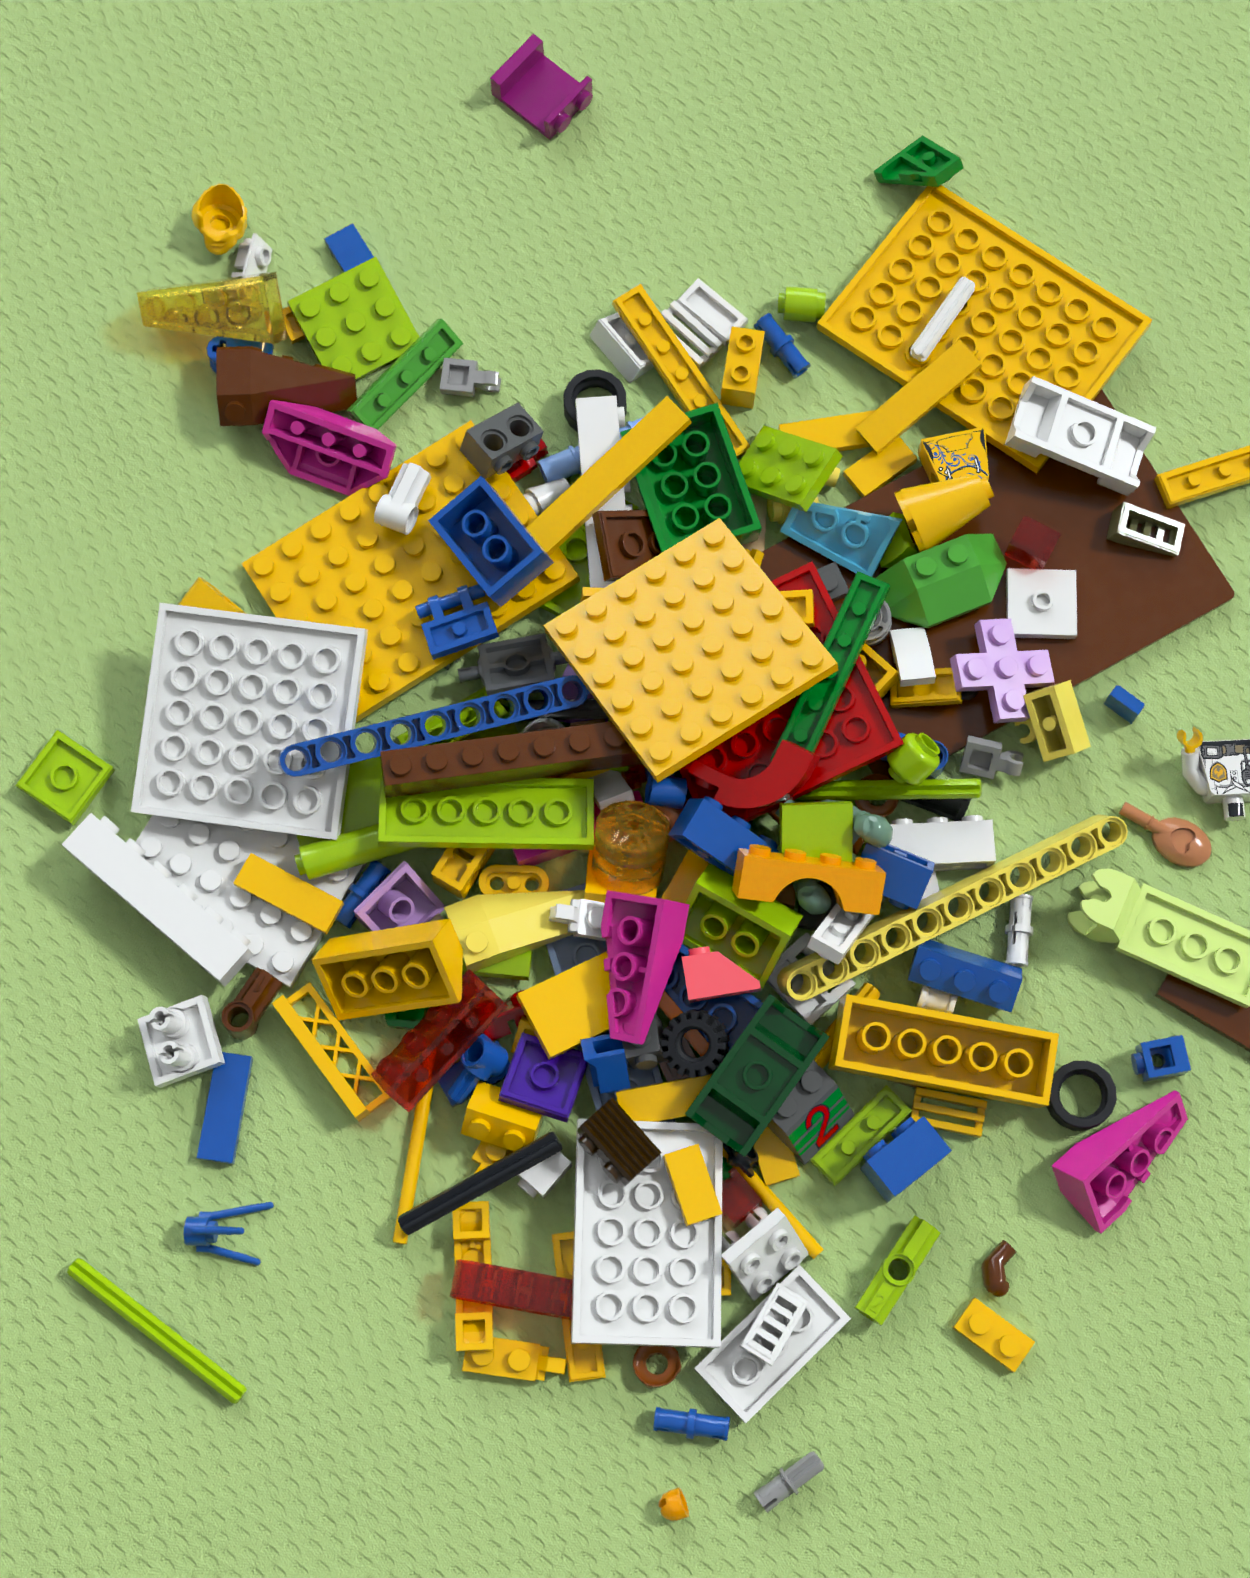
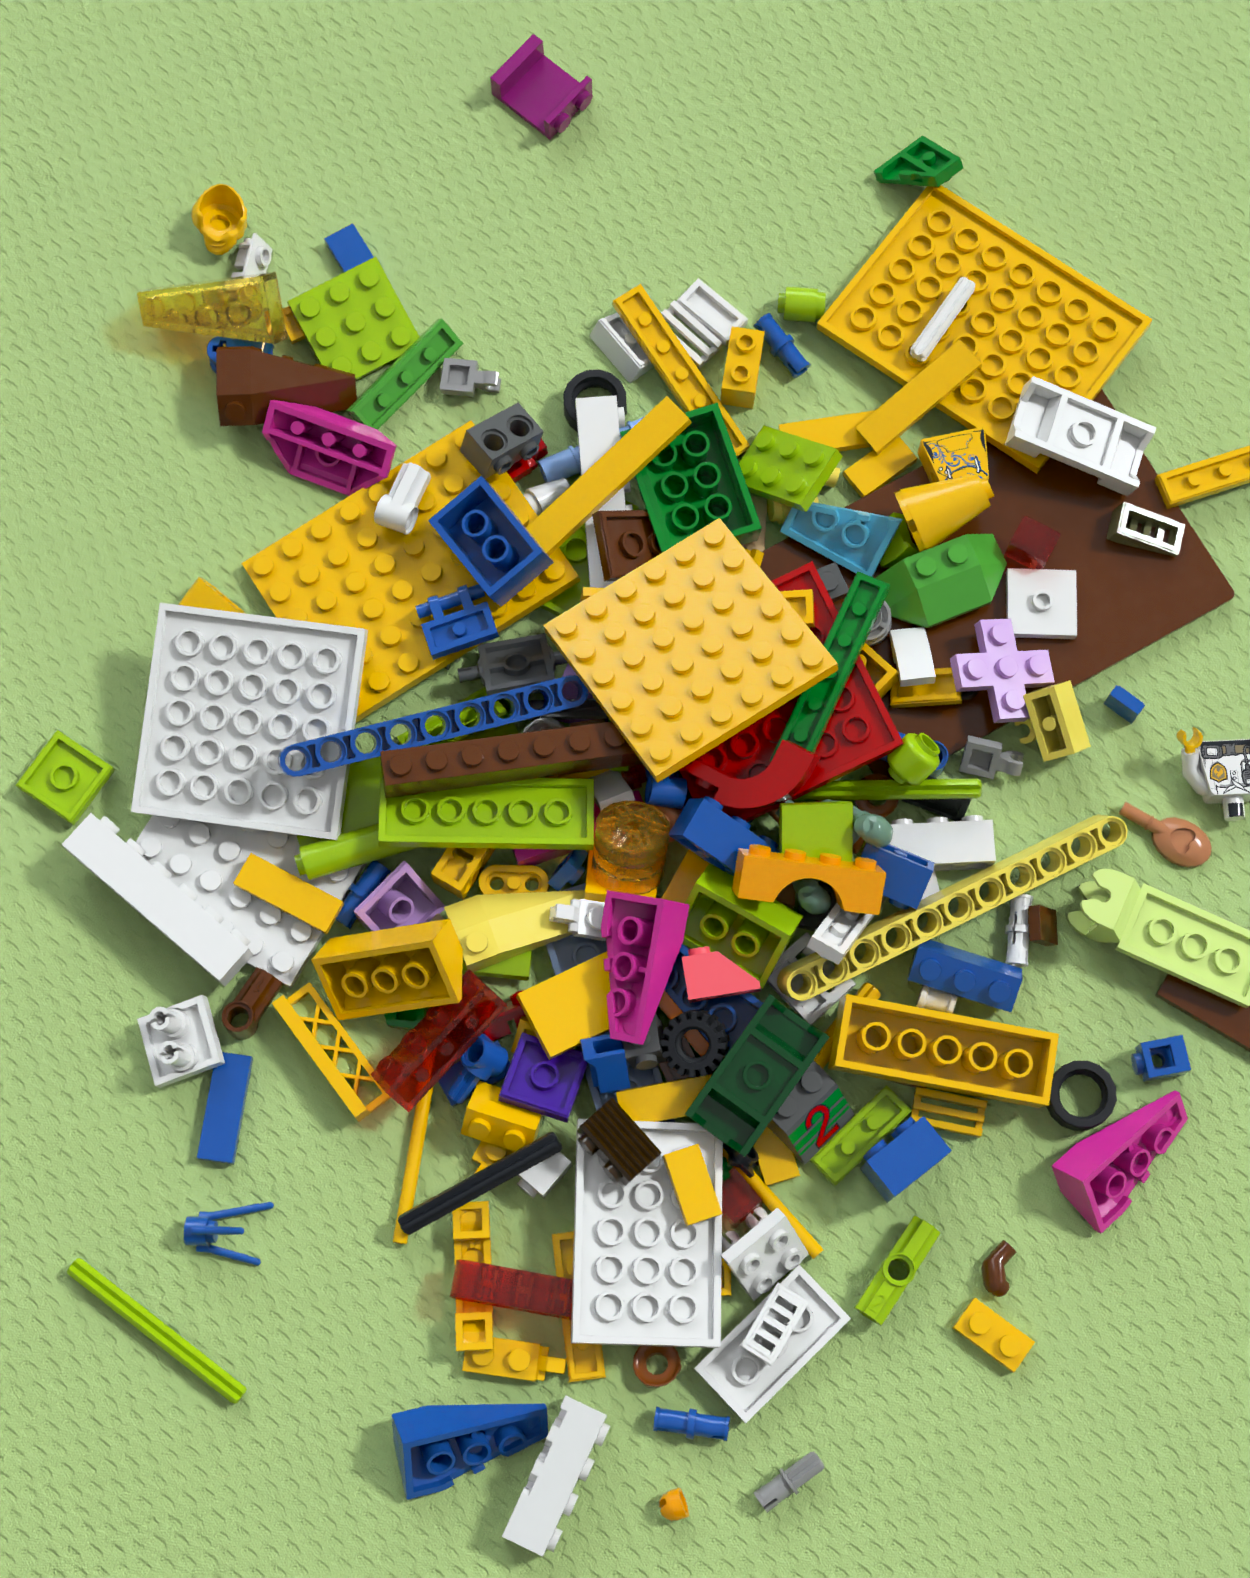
(450, 1440): none -> blue wedge
(555, 1477): none -> white wedge
(568, 870): none -> blue plate
(1042, 925): none -> reddish brown tile

